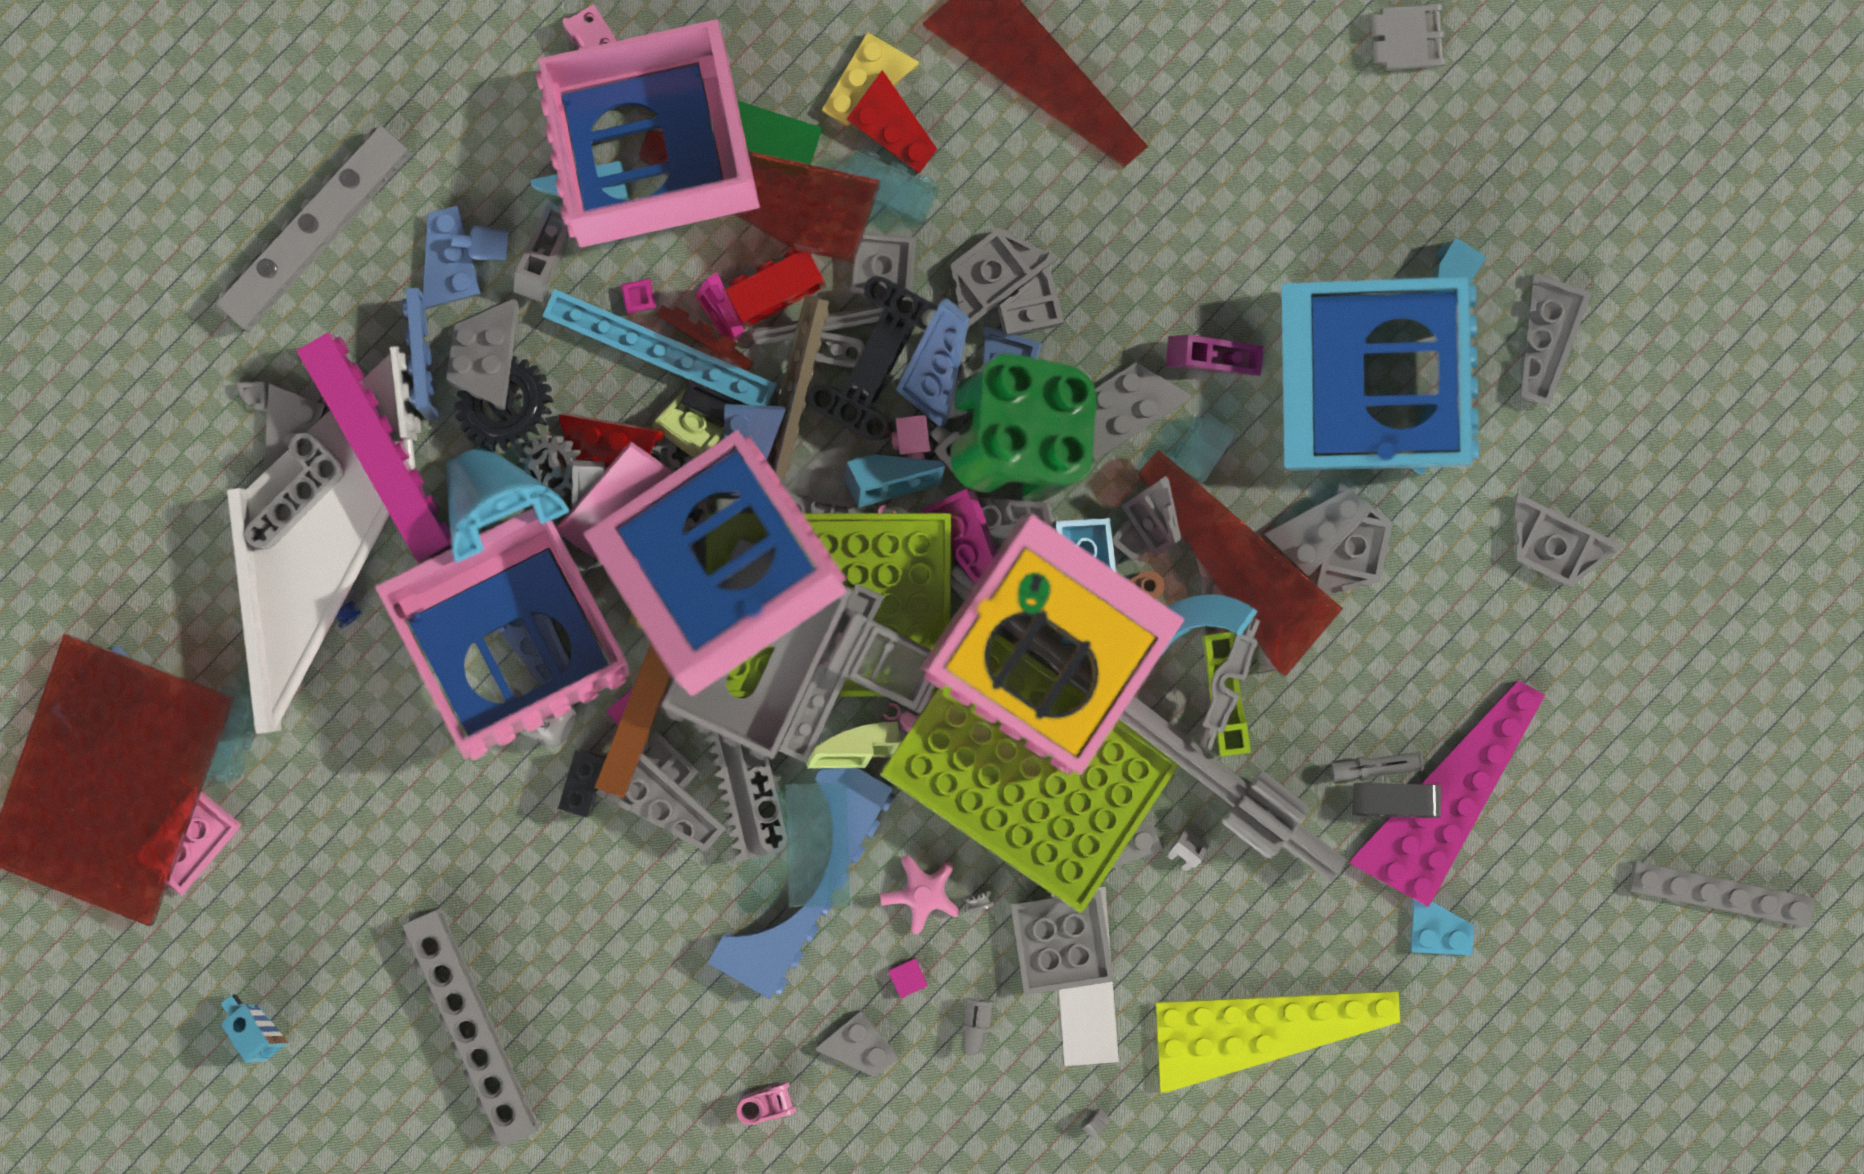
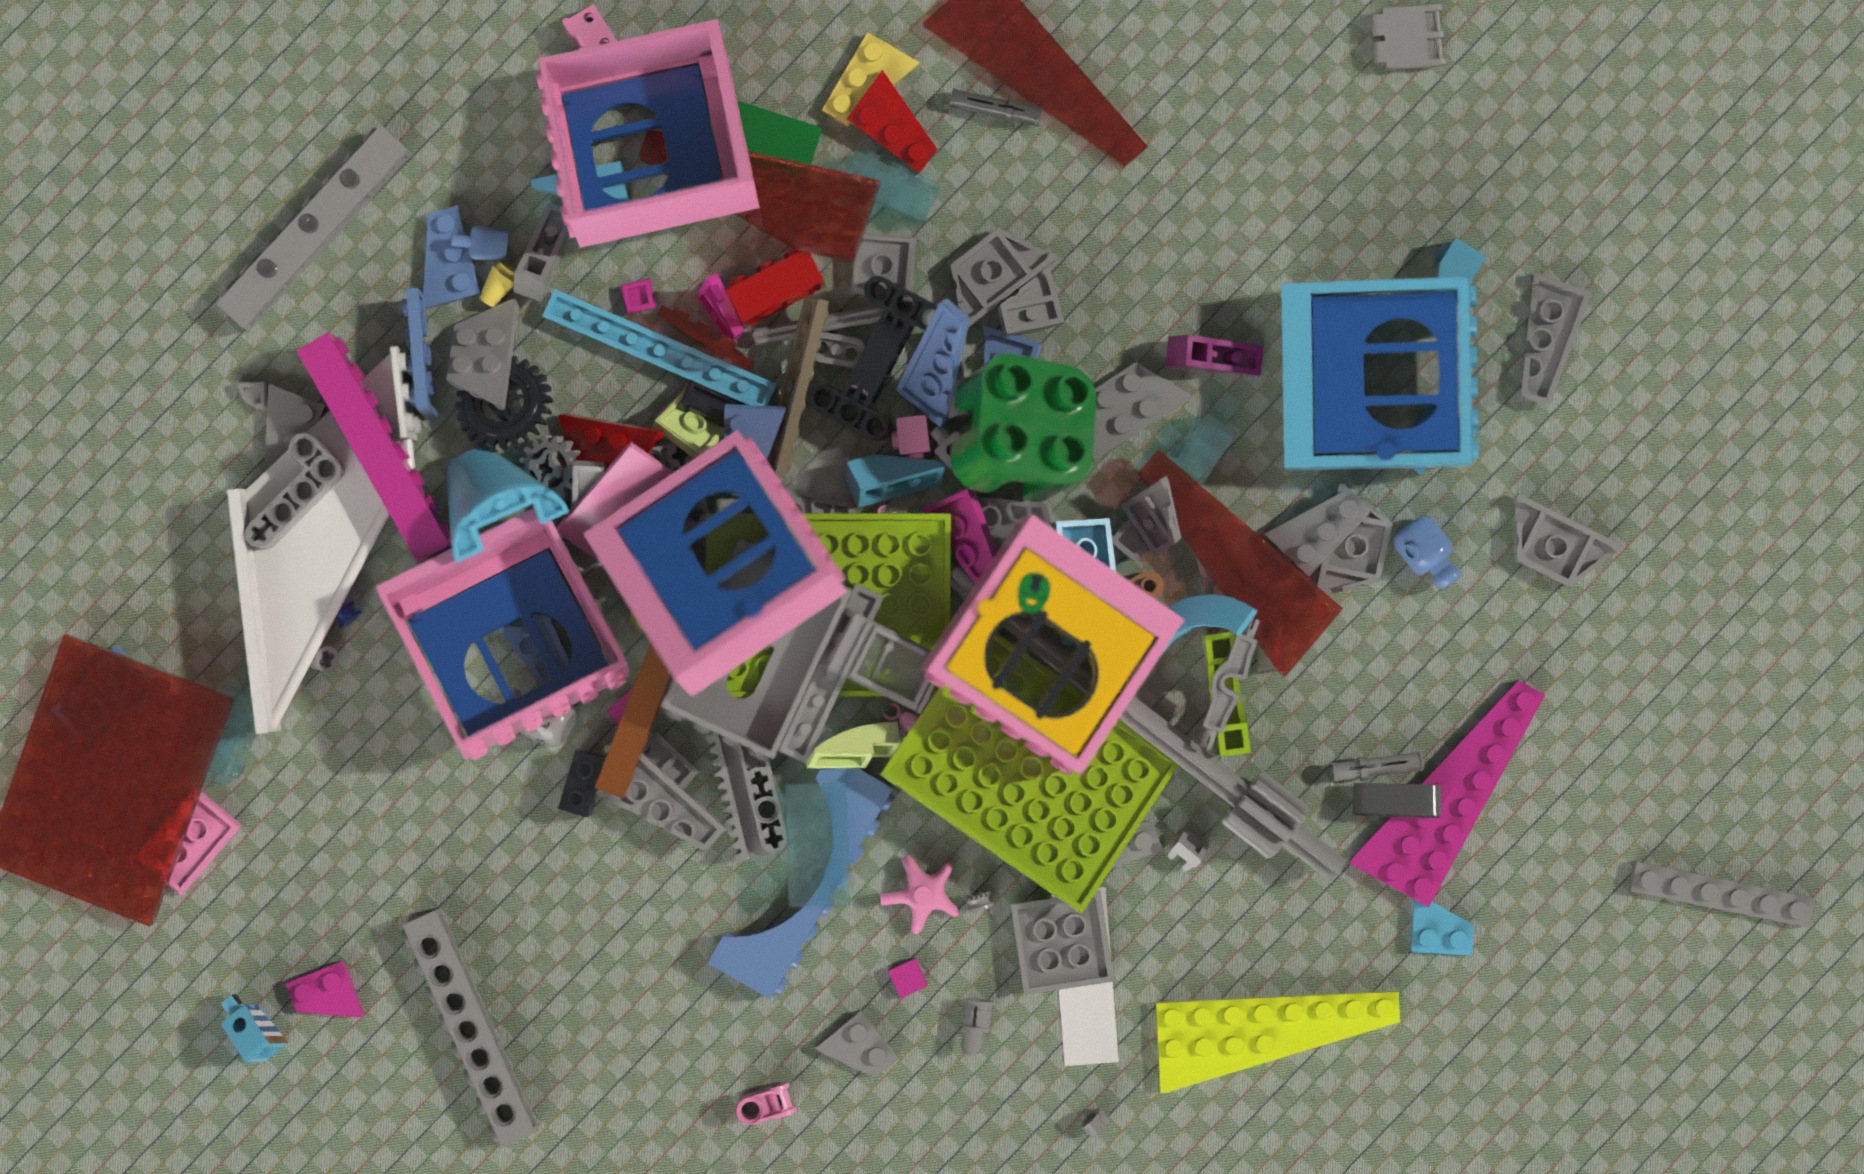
(326, 992): none -> dark pink wing
(329, 661): none -> light grey bush
(498, 283): none -> light yellow cone
(995, 107): none -> dark grey pin
(1427, 549): none -> medium blue piece

